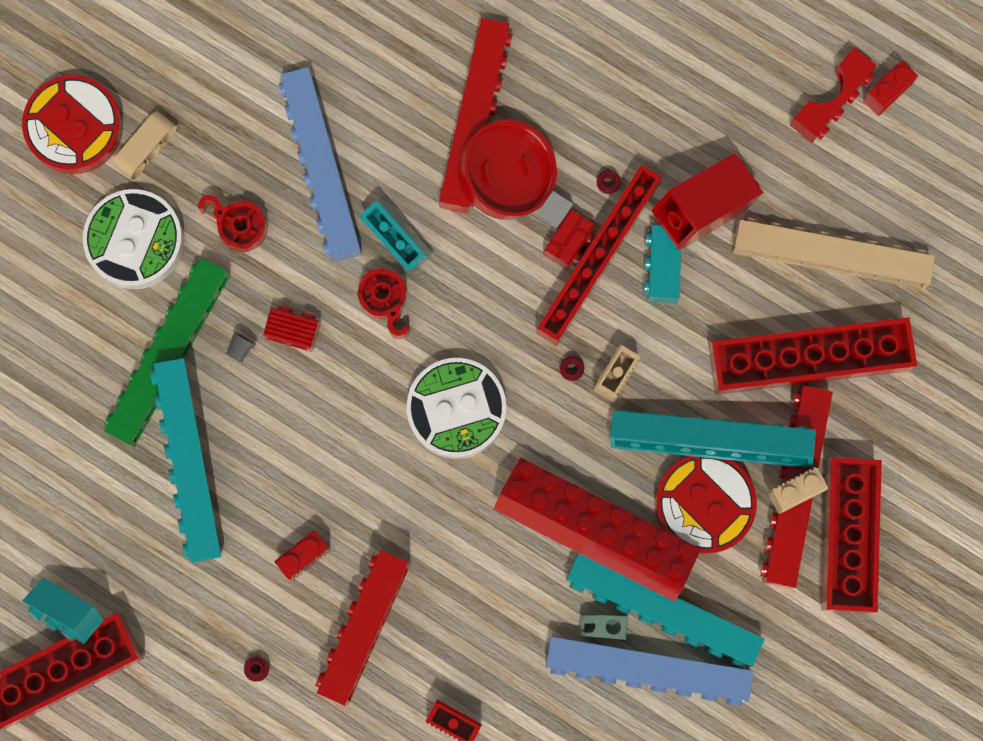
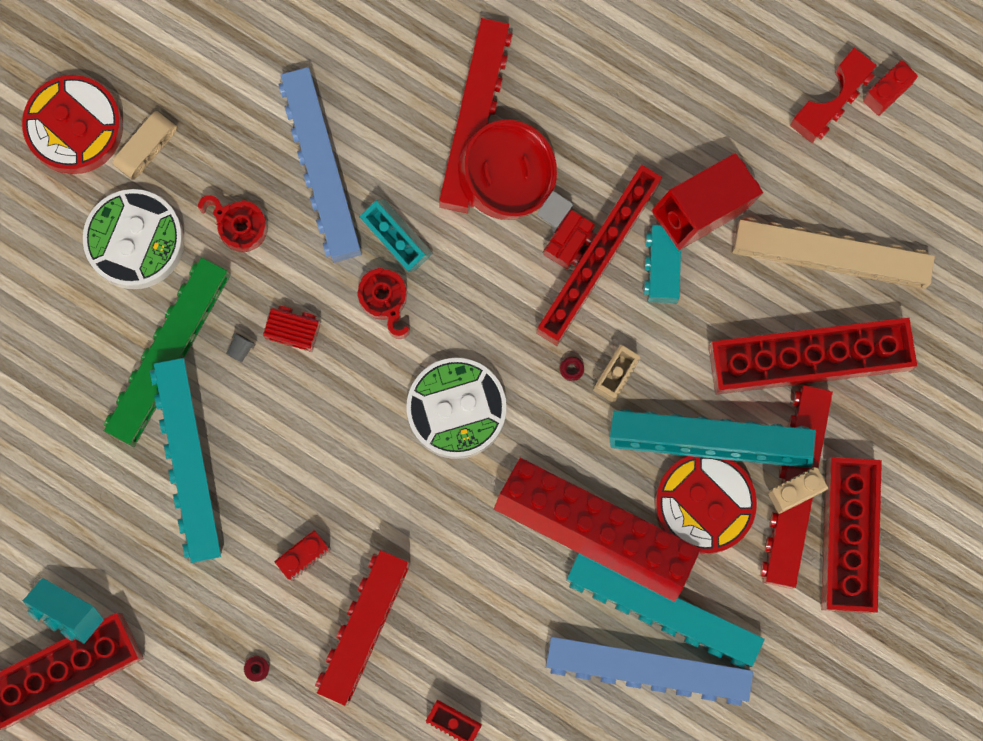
(604, 626): sand green leg -> none
(613, 176): dark red plate -> none

